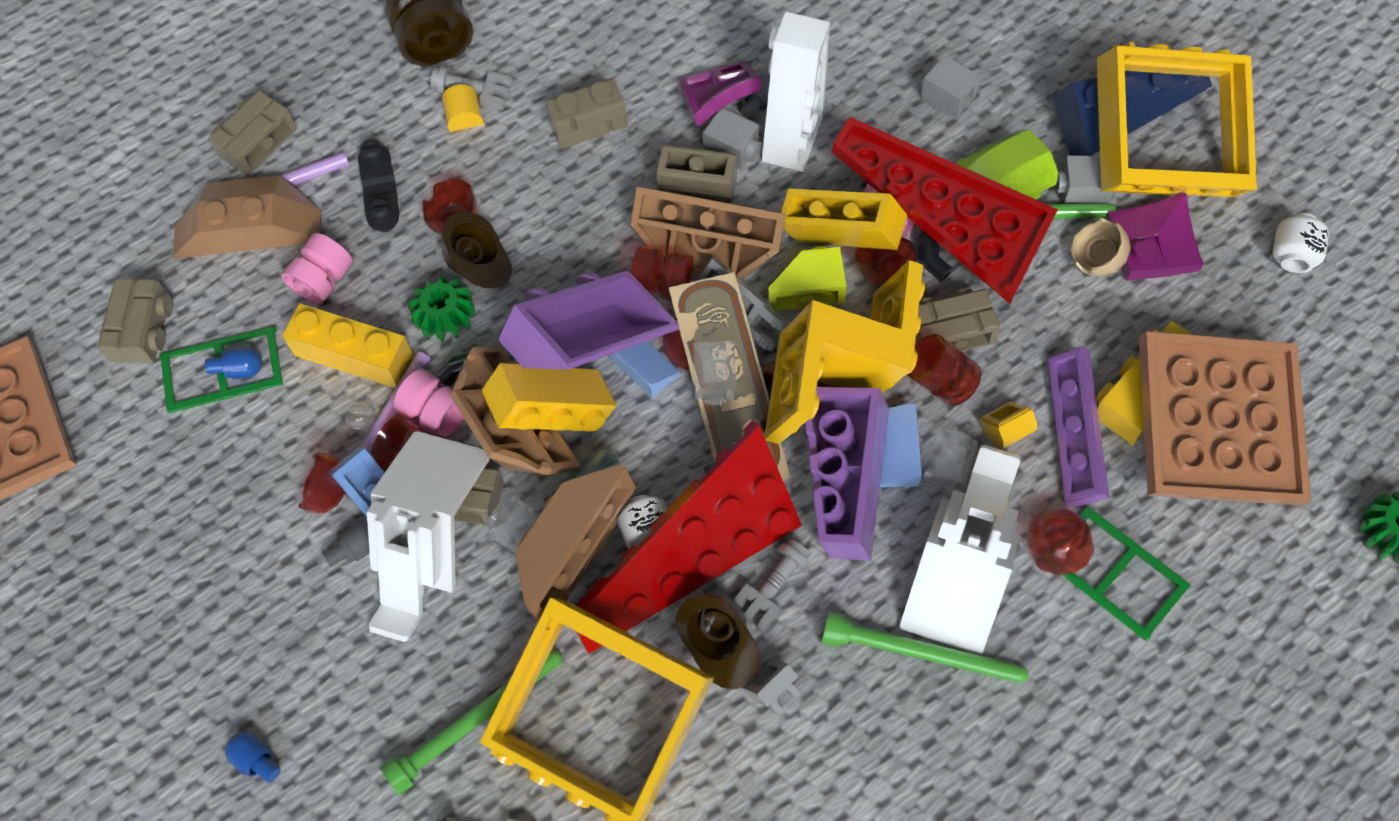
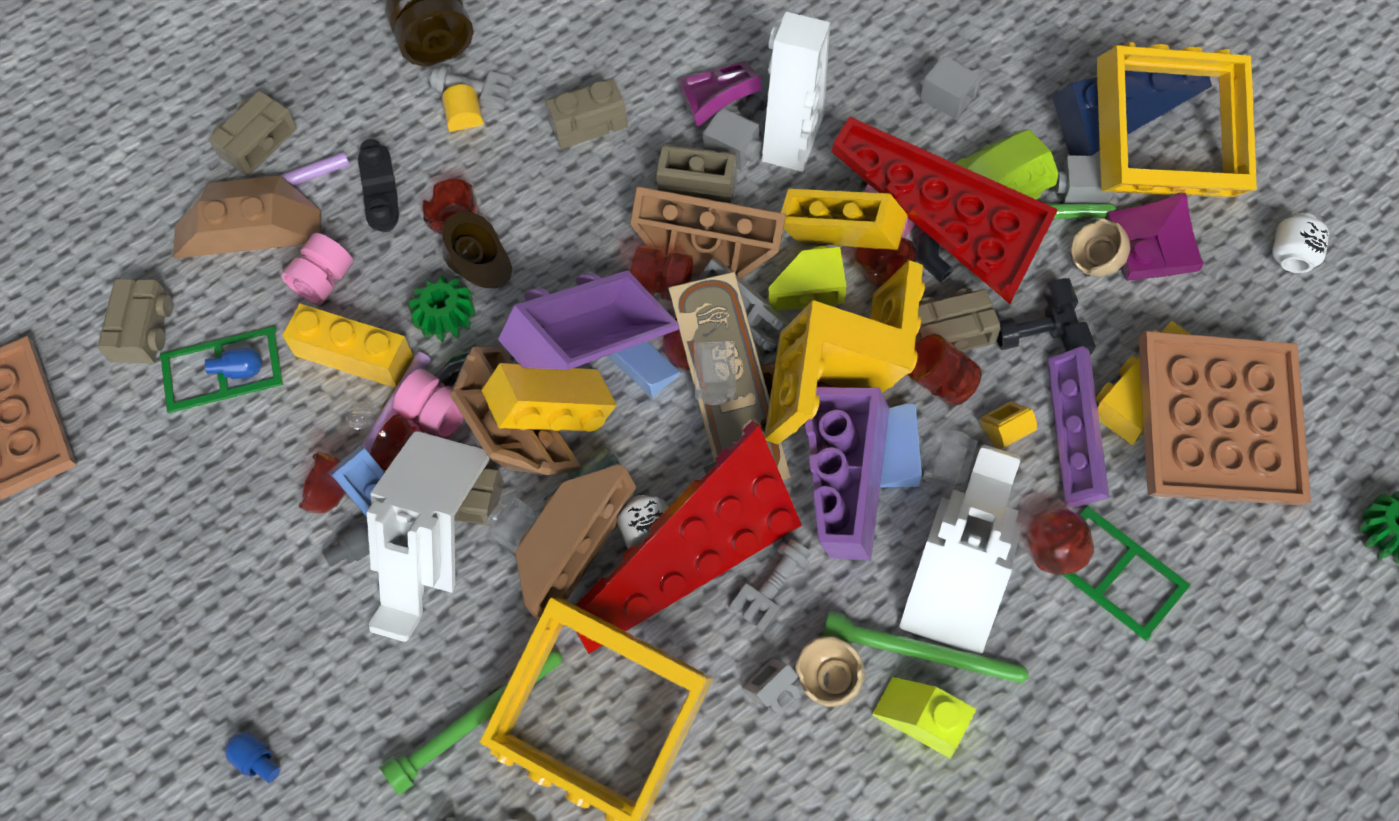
(719, 639): dark brown piece -> none
(844, 669): none -> tan hair
(925, 714): none -> neon yellow slope
(1058, 319): none -> black bar

